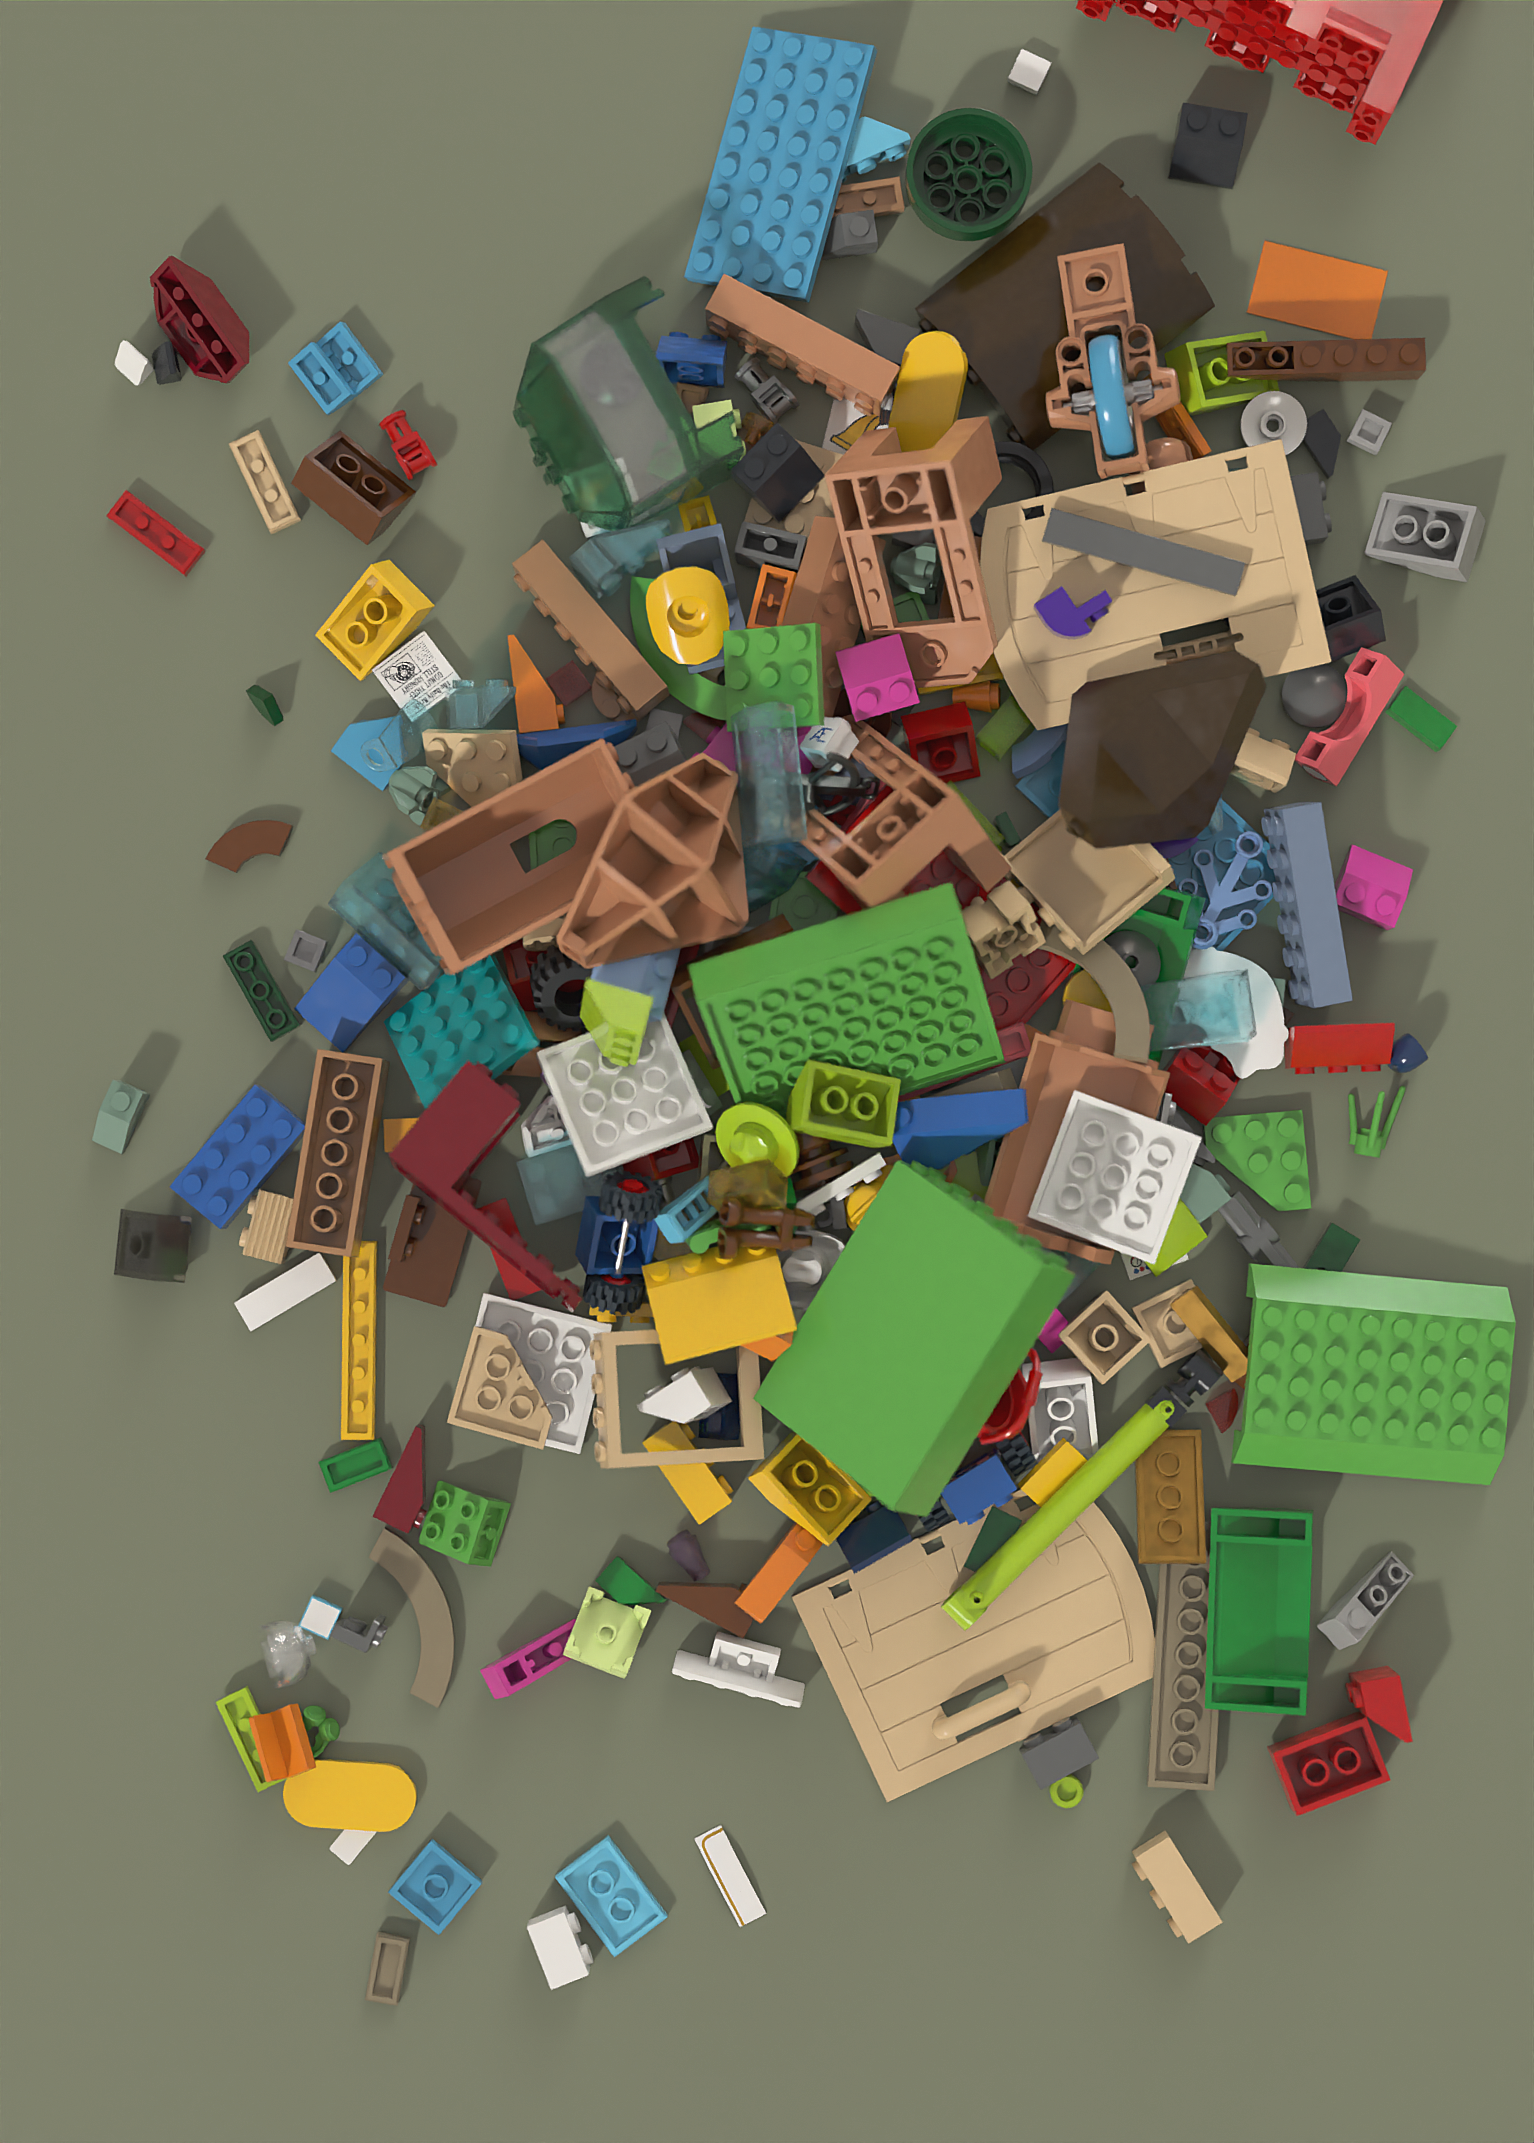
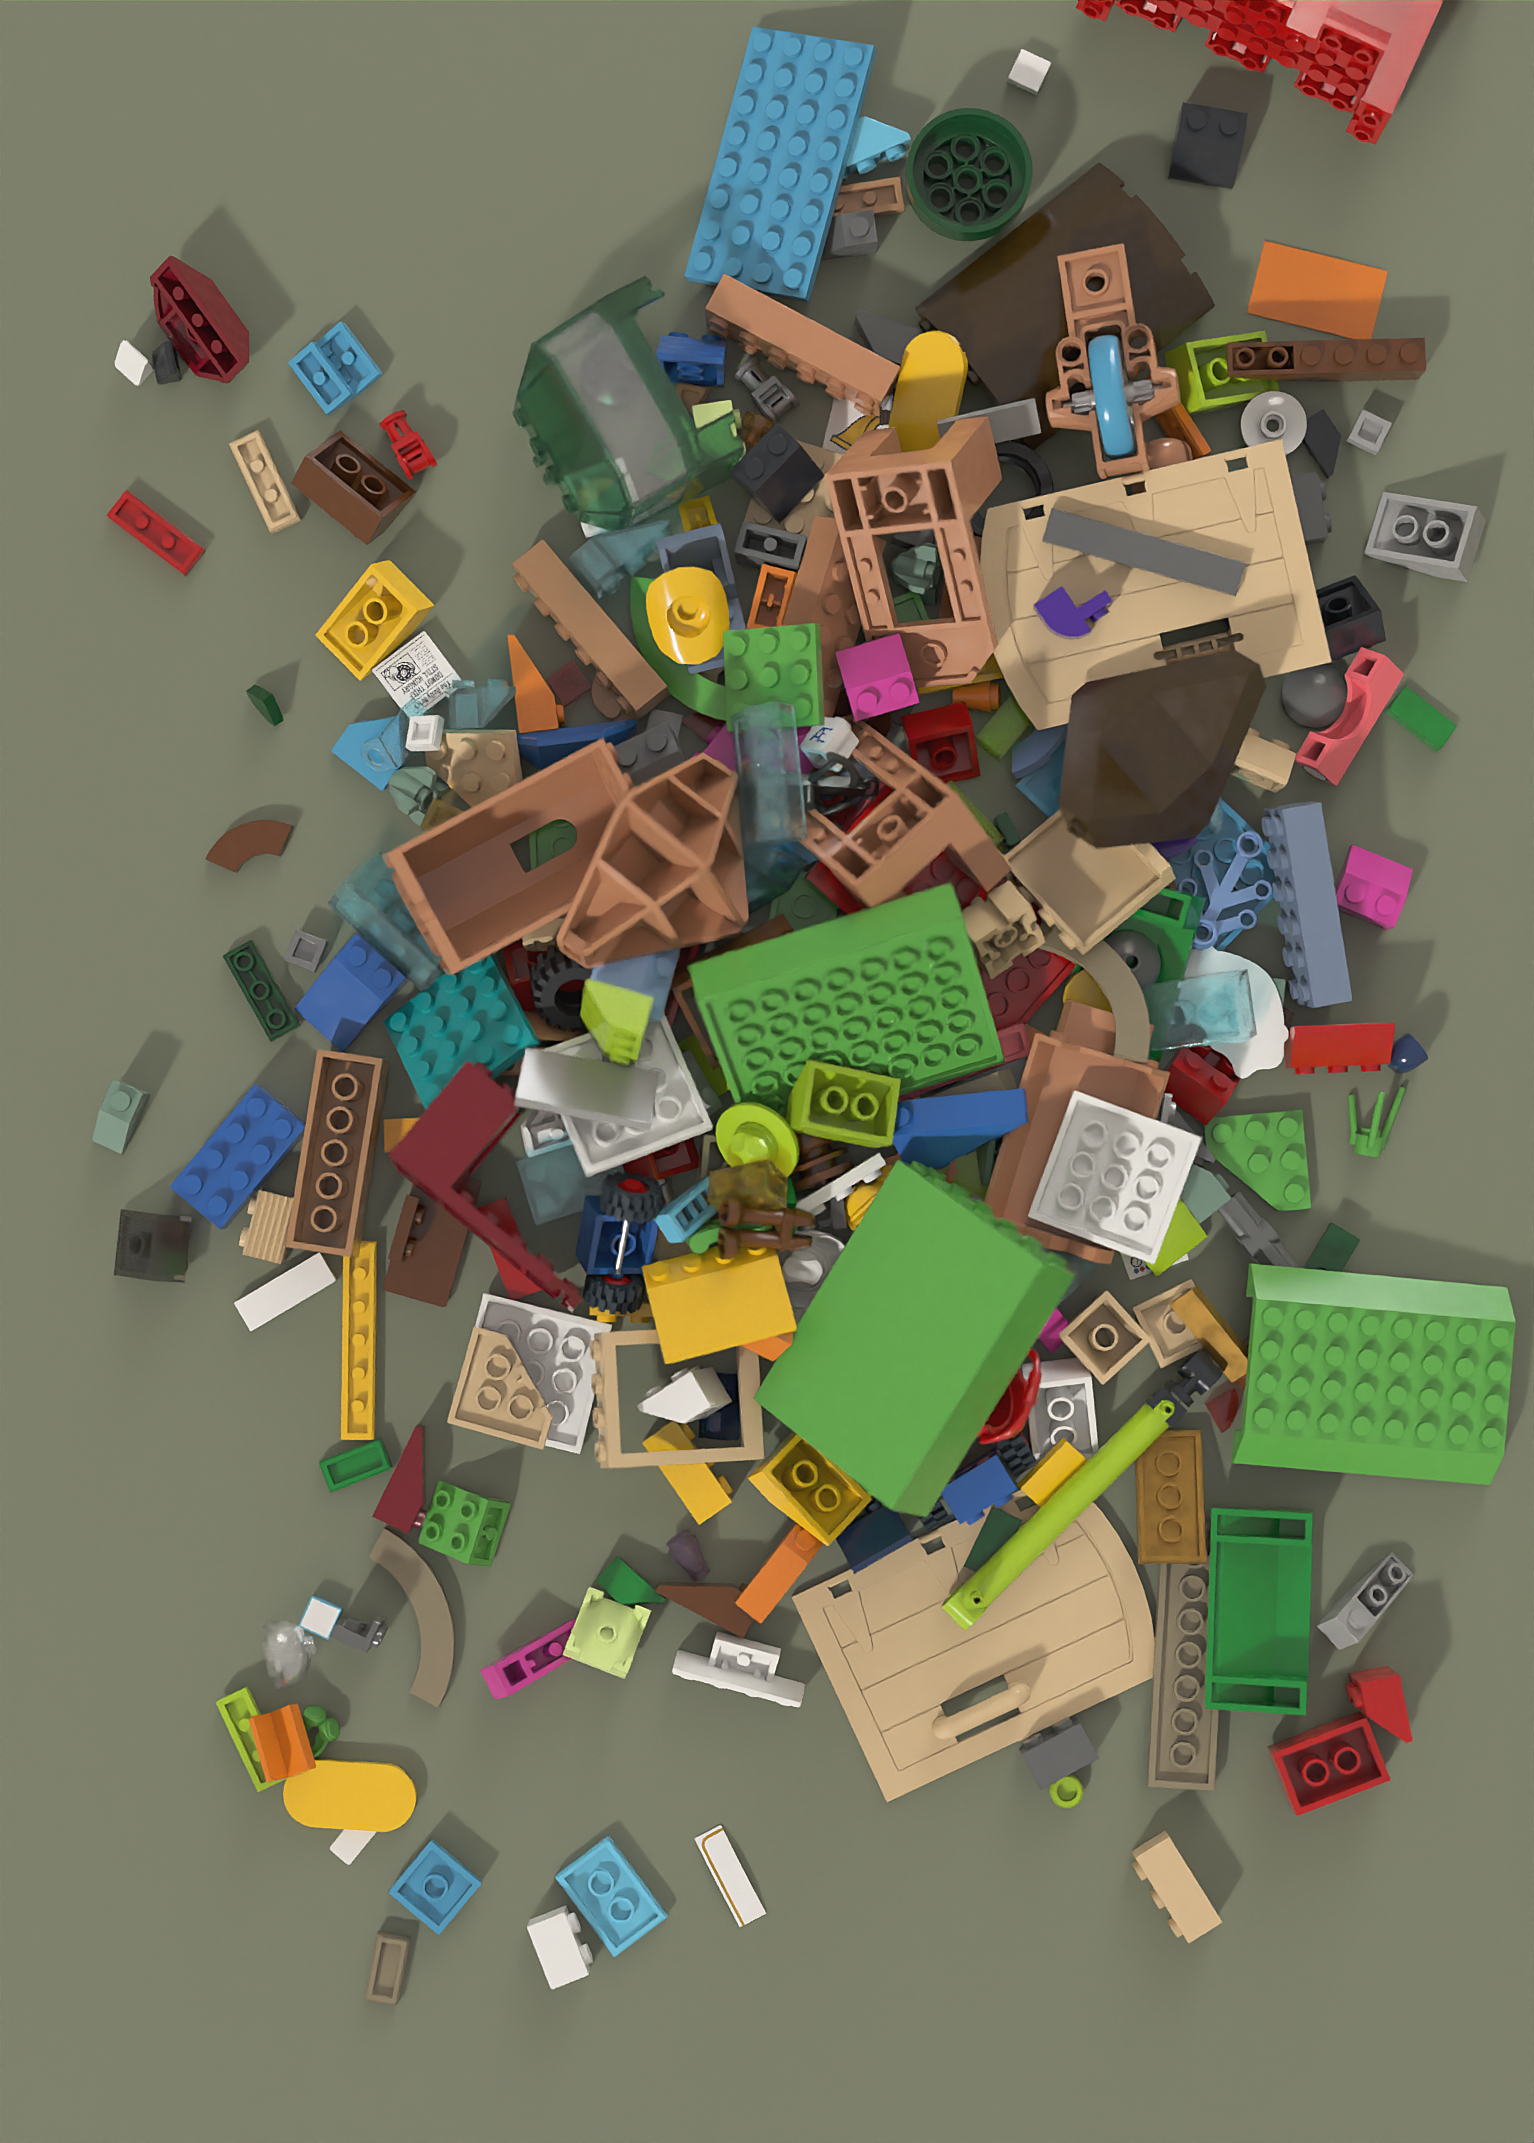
(424, 733): none -> white tile
(587, 1089): none -> light grey tile
(1006, 421): none -> light grey tile

